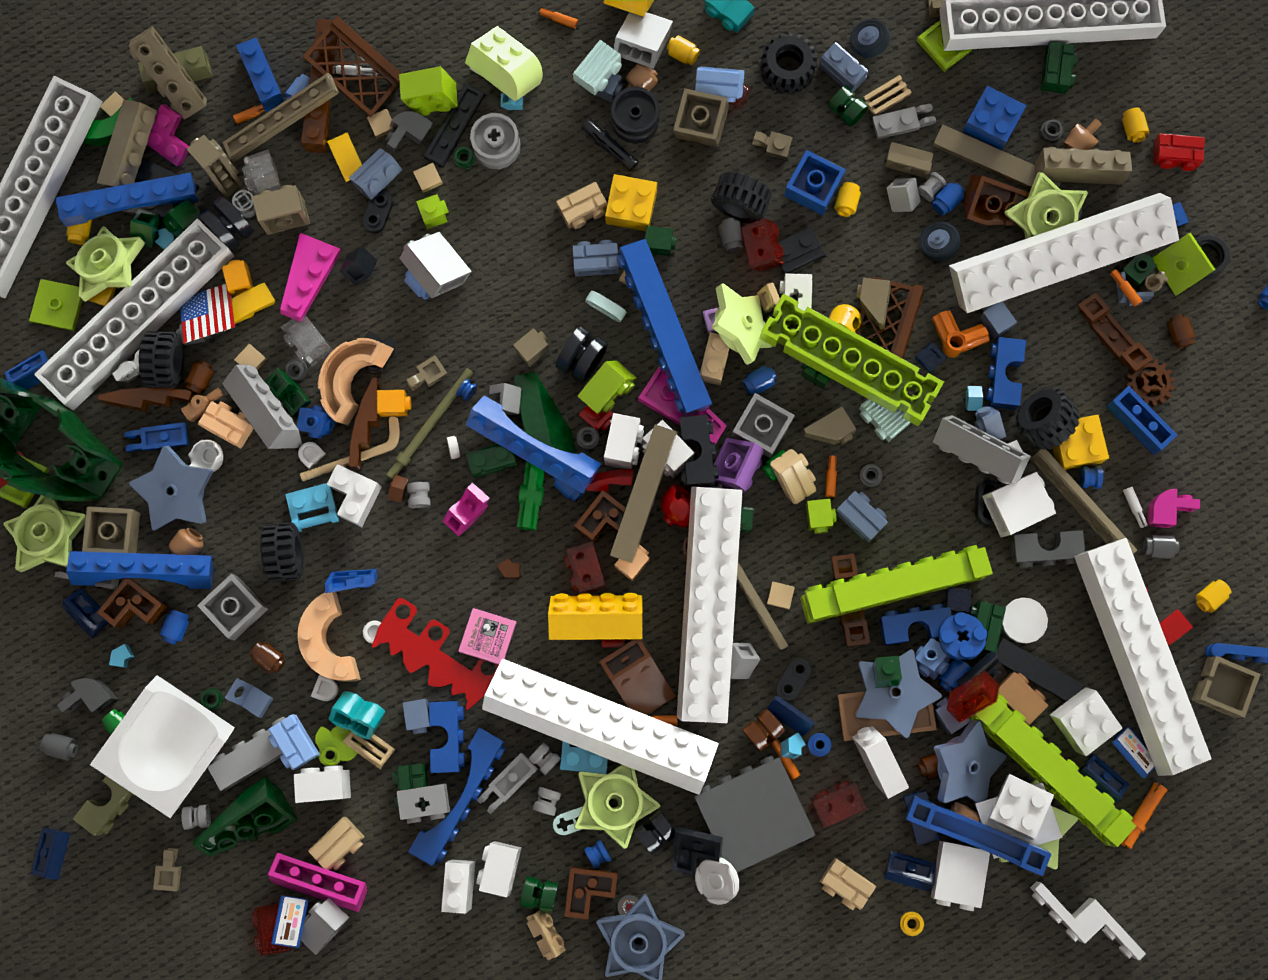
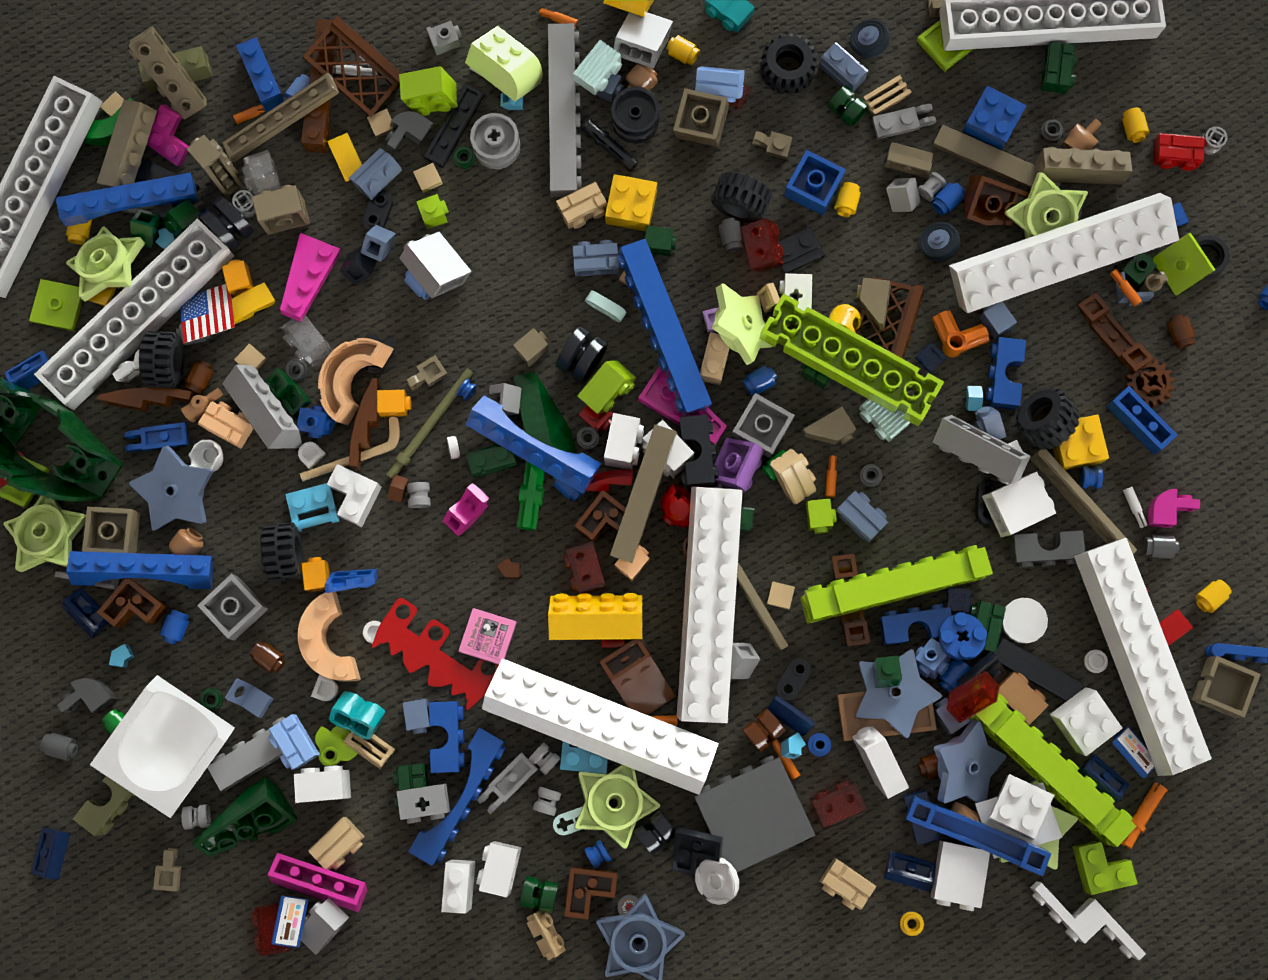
(315, 574): none -> light orange brick
(378, 243): none -> sand blue brick
(444, 43): none -> light grey brick
(562, 110): none -> light grey brick
(1095, 661): none -> white plate
(1097, 874): none -> lime brick
(1211, 144): none -> light grey wheel

